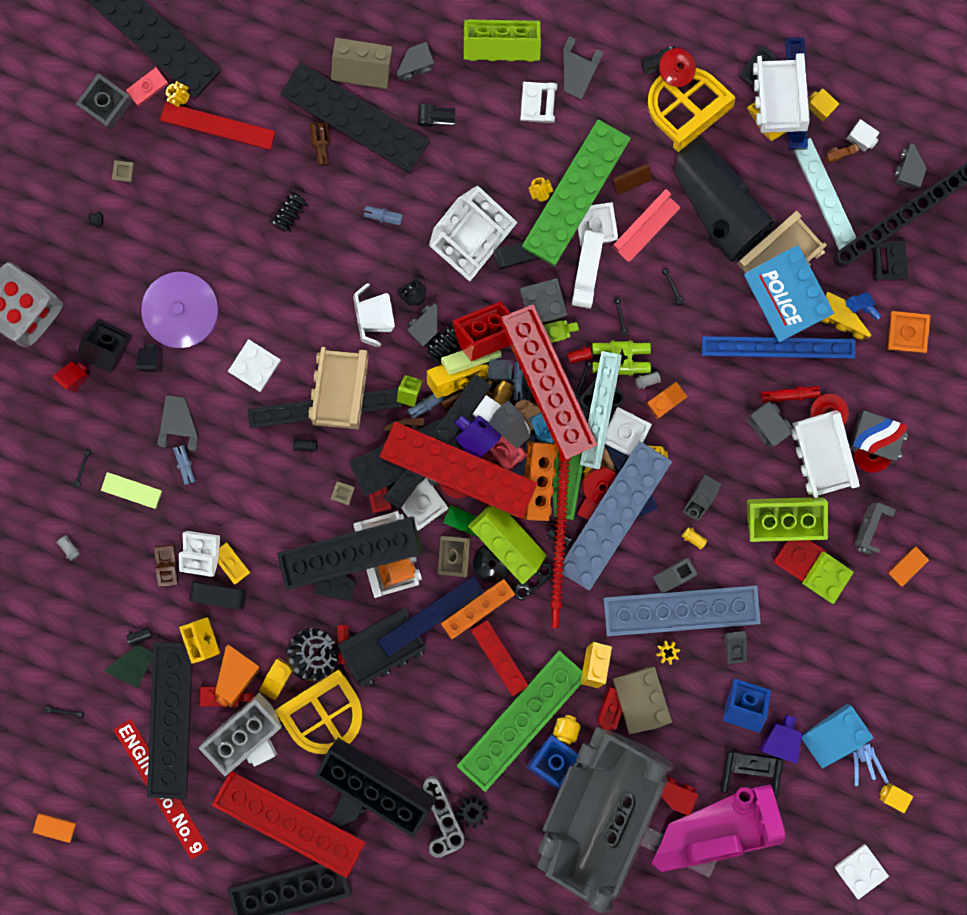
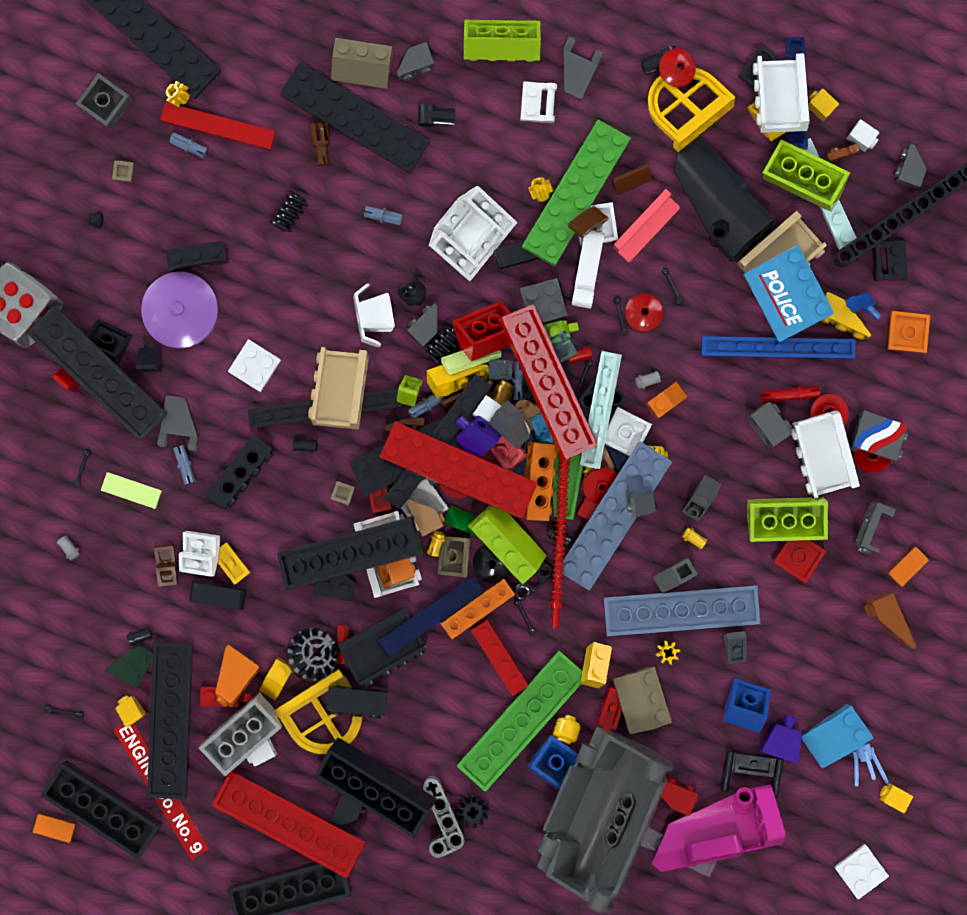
(96, 372): none -> black plate
(101, 809): none -> black brick
(130, 710): none -> yellow slope
(147, 87): coral plate -> none
(188, 145): none -> sand blue axle
(199, 640): yellow brick -> none
(202, 254): none -> black arch
(217, 491): none -> black brick
(357, 701): none -> black brick
(425, 517): none -> medium nougat slope
(436, 543): none -> yellow pin
(532, 631): none -> black hinge
(563, 346): none -> clear light blue panel
(587, 221): none -> reddish brown slope
(628, 349): lime pin -> none
(637, 319): none -> red dish
(641, 503): none -> dark grey slope
(806, 175): none -> lime slope
(827, 577): lime plate -> none
(887, 614): none -> dark orange slope

